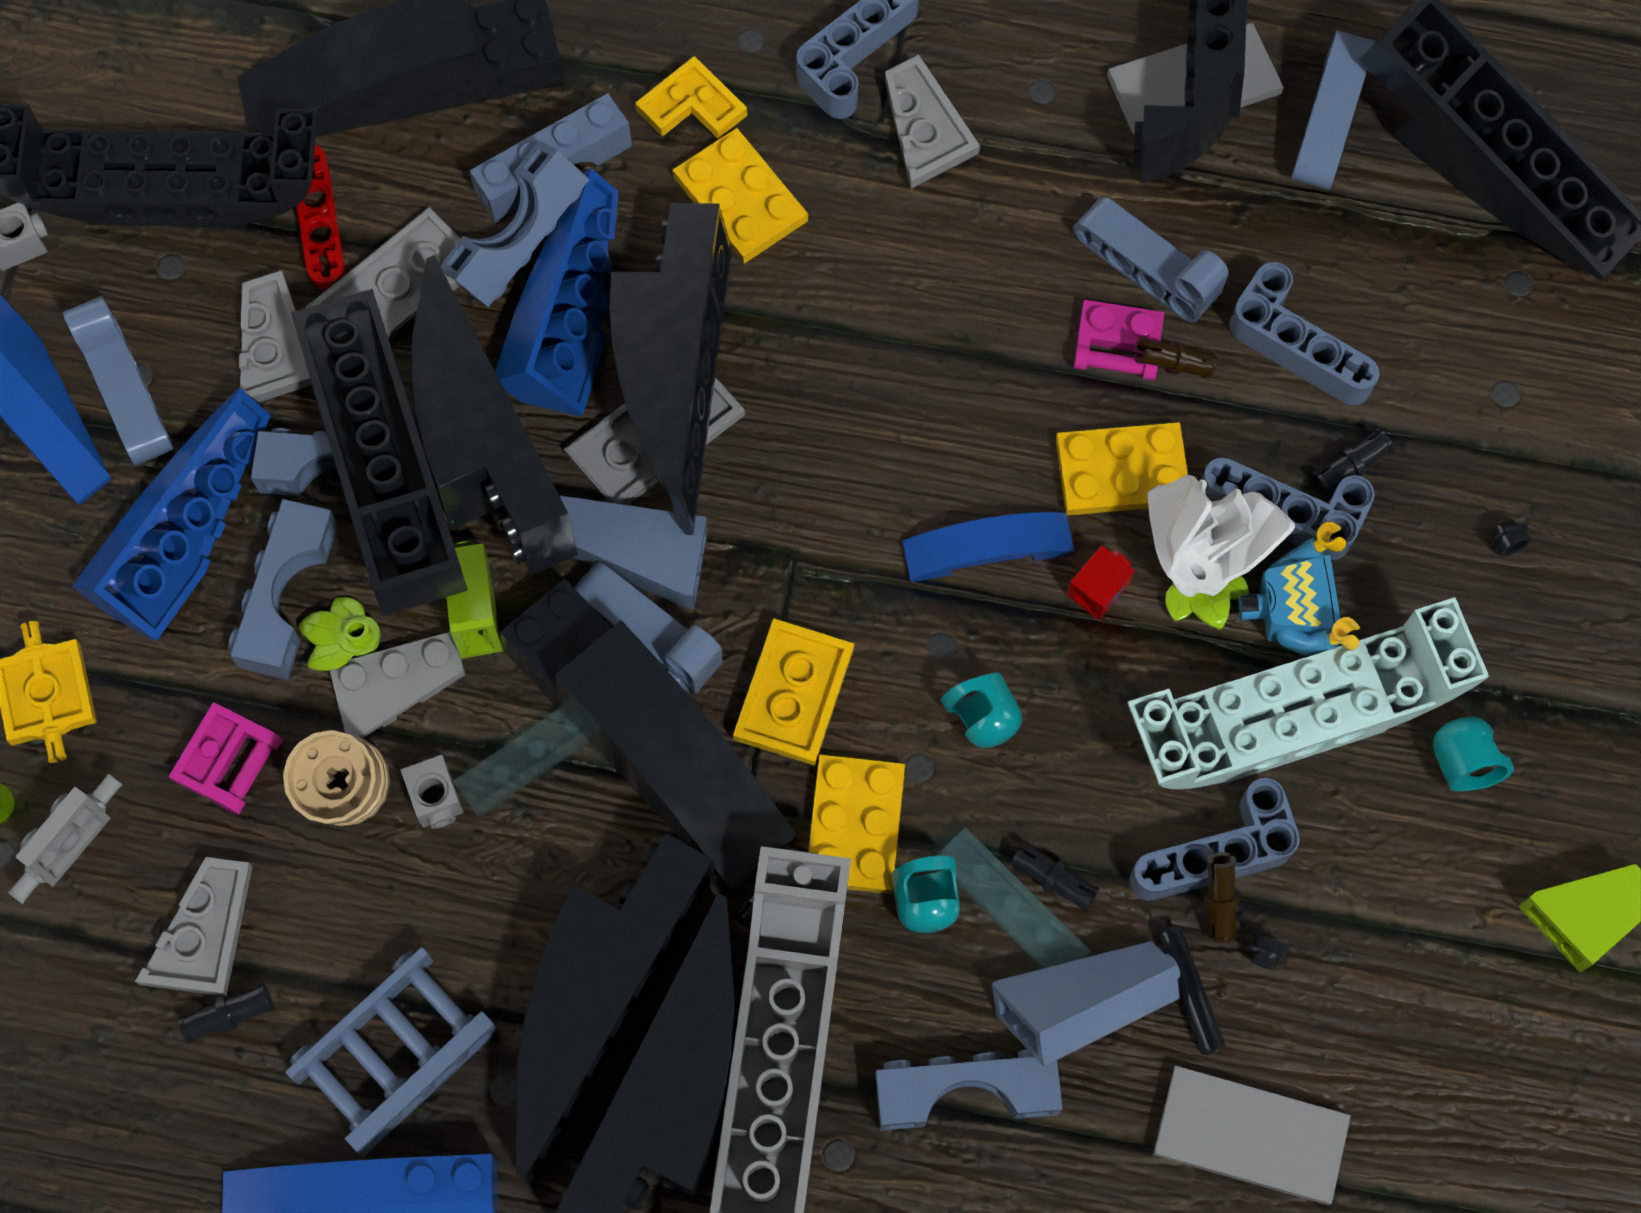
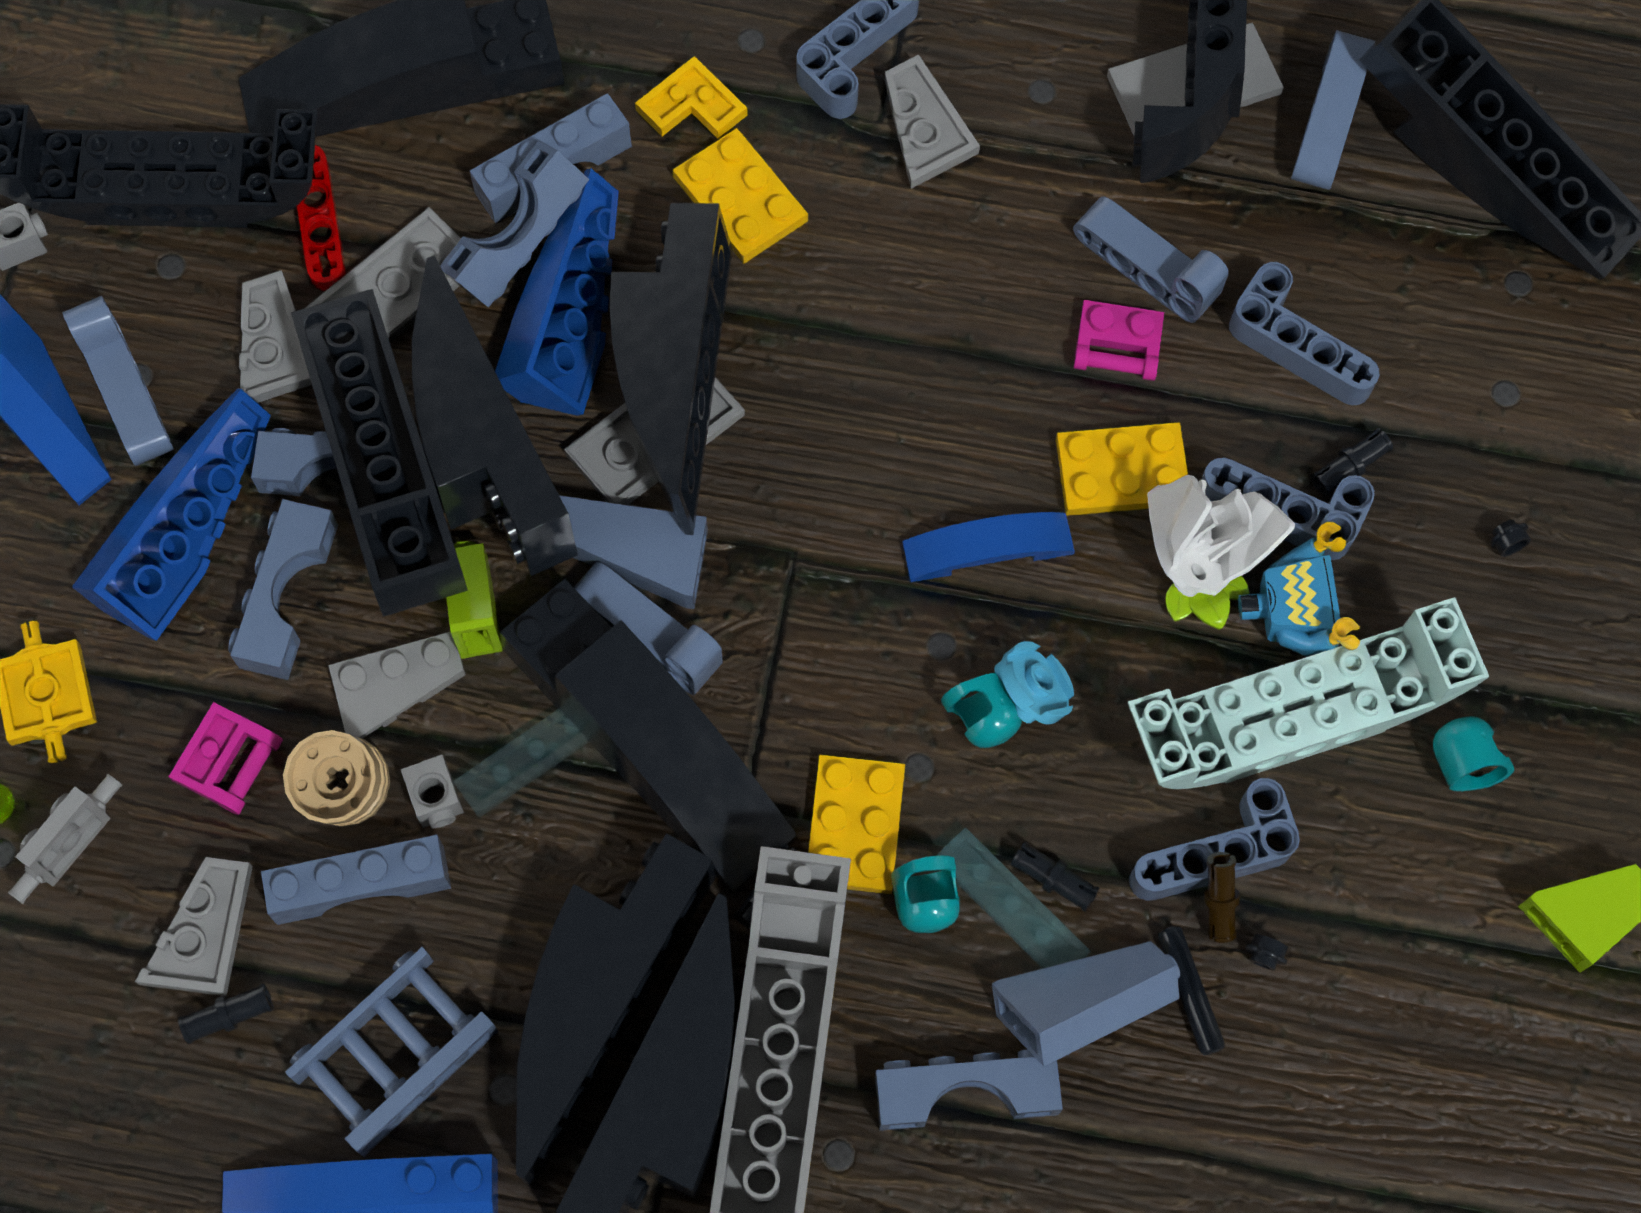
(335, 633): lime plate -> none
(388, 870): none -> sand blue arch
(793, 692): yellow plate -> none
(1035, 684): none -> medium azure plate
(1101, 582): red brick -> none
(1174, 357): dark brown pin -> none
(1252, 1135): light grey tile -> none

